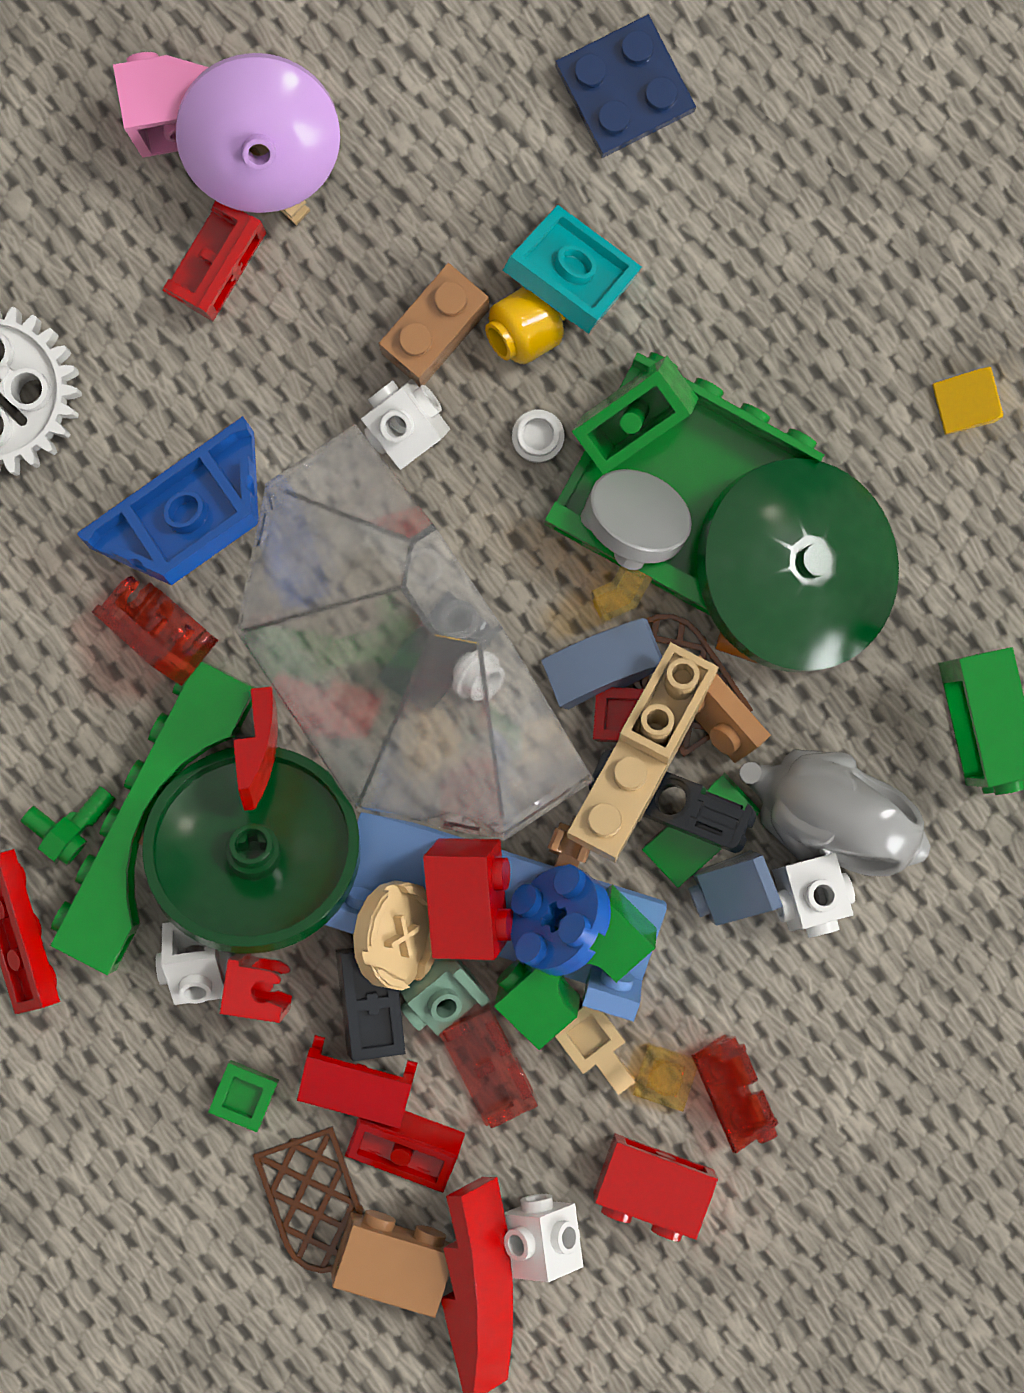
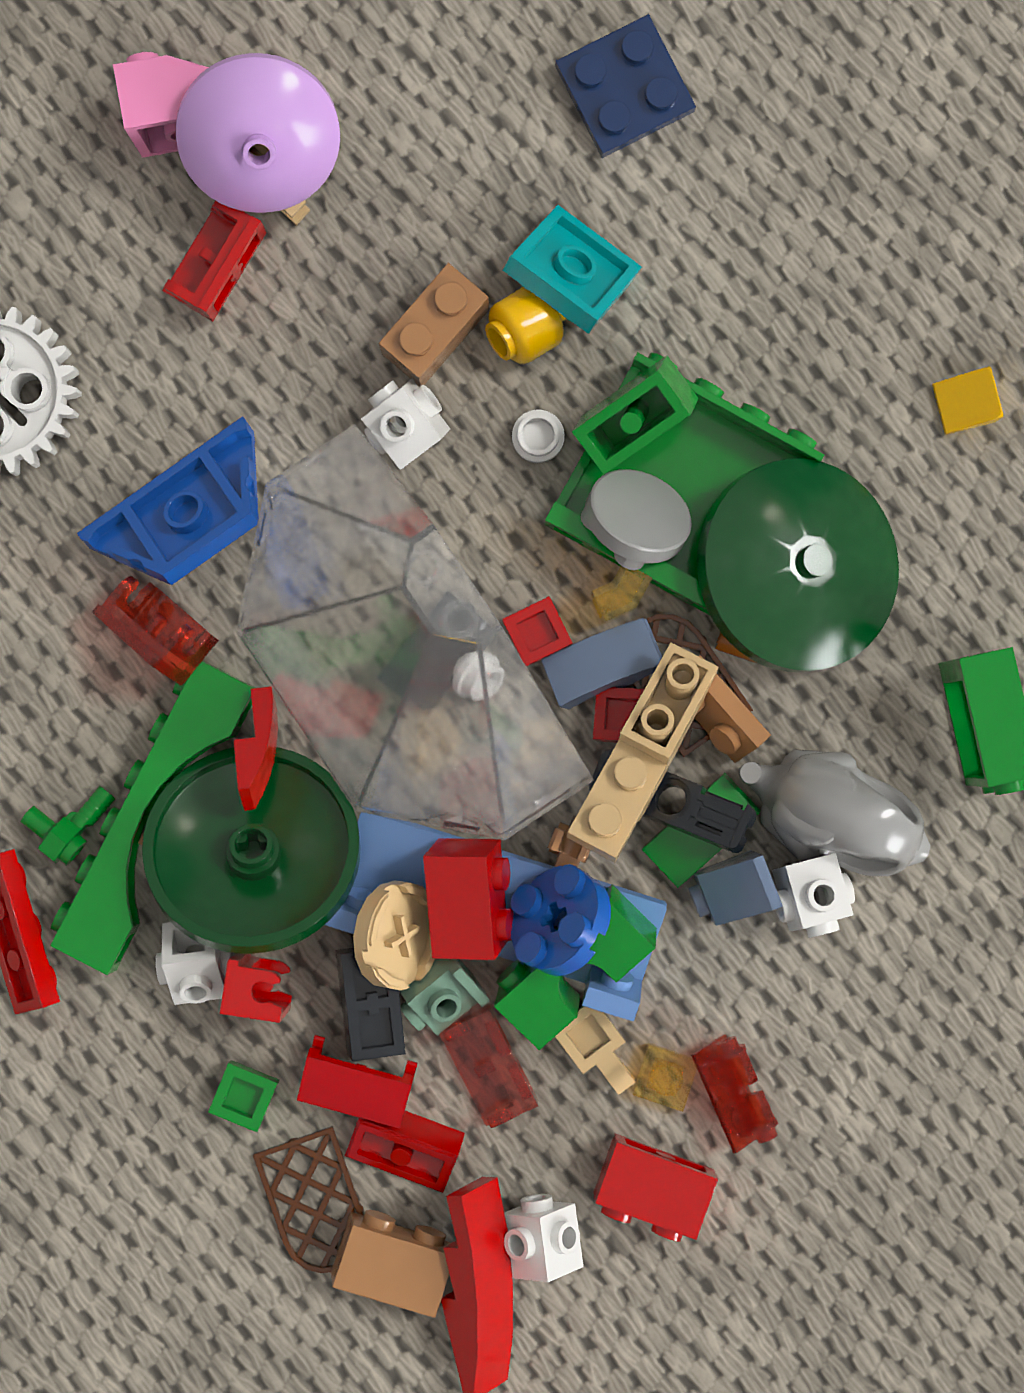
(537, 631): none -> red plate

